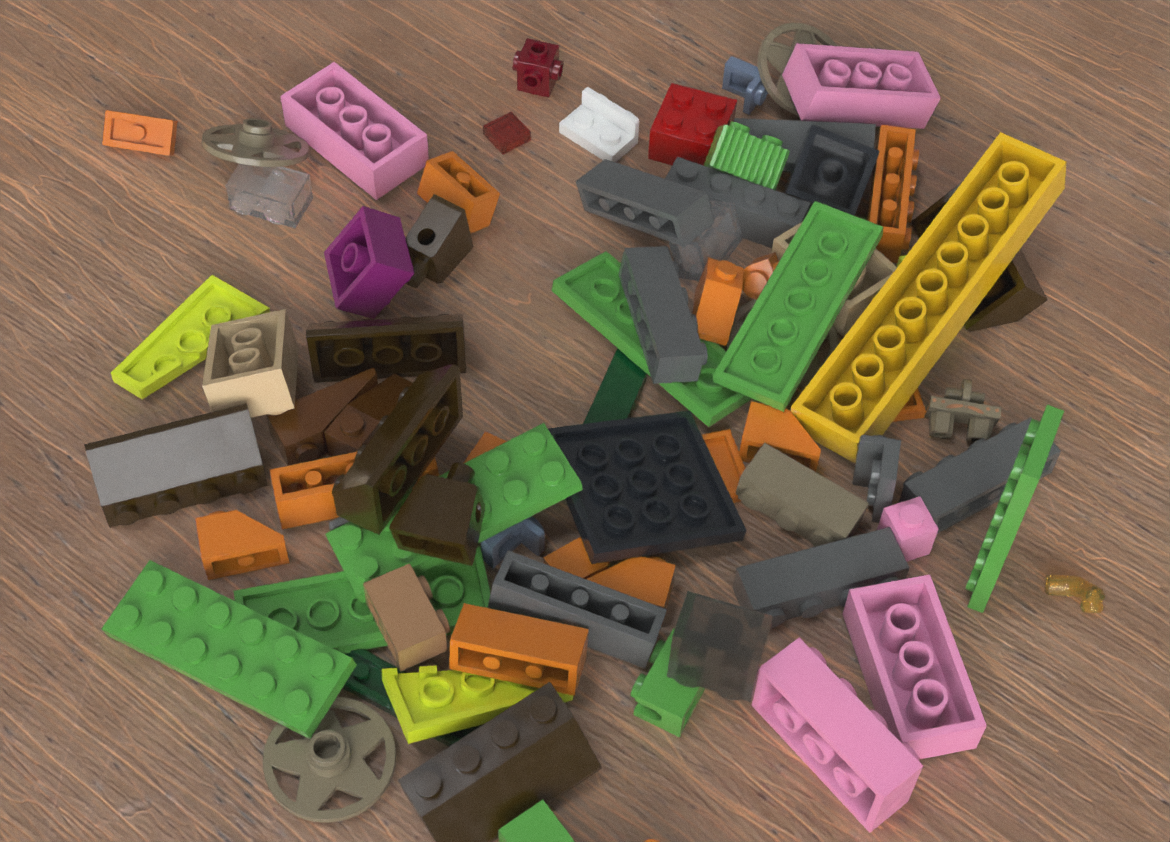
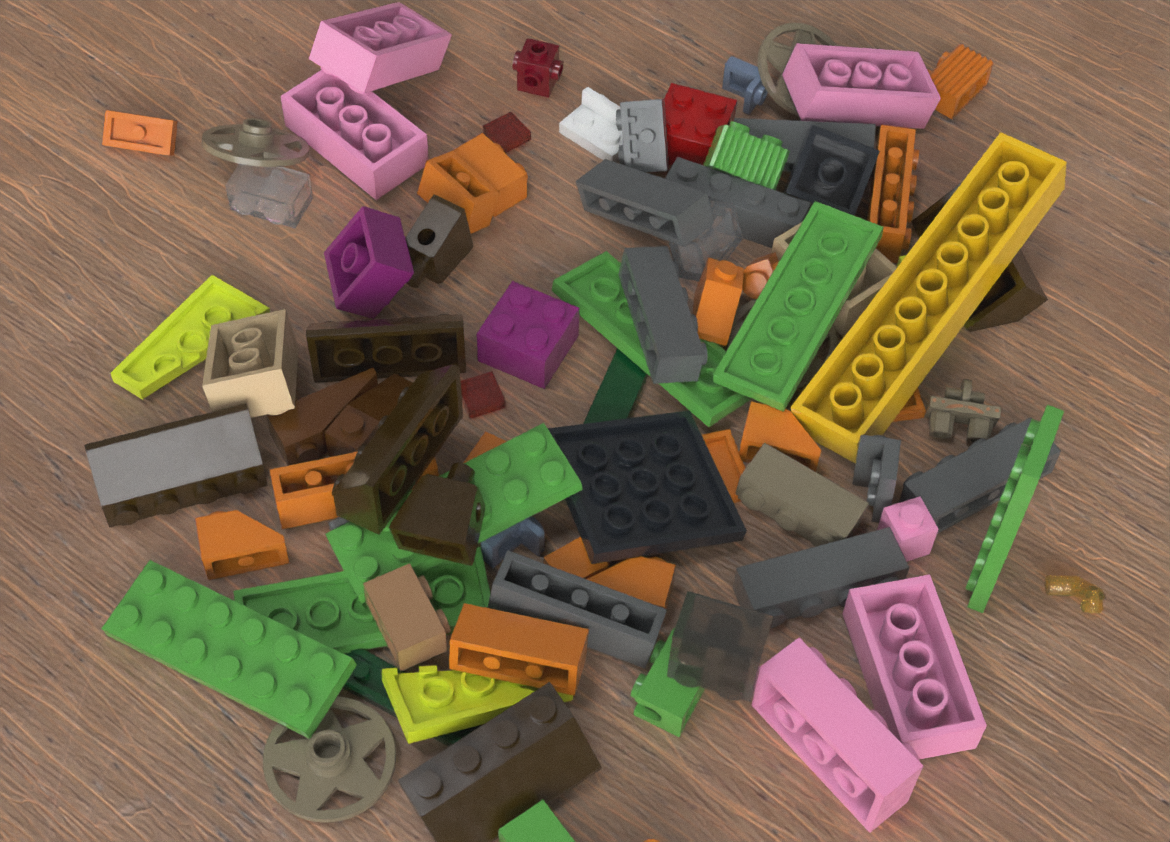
(379, 47): none -> bright pink brick
(481, 395): none -> clear red tile
(497, 169): none -> orange brick
(528, 334): none -> magenta brick
(643, 135): none -> bracket
(959, 79): none -> orange brick

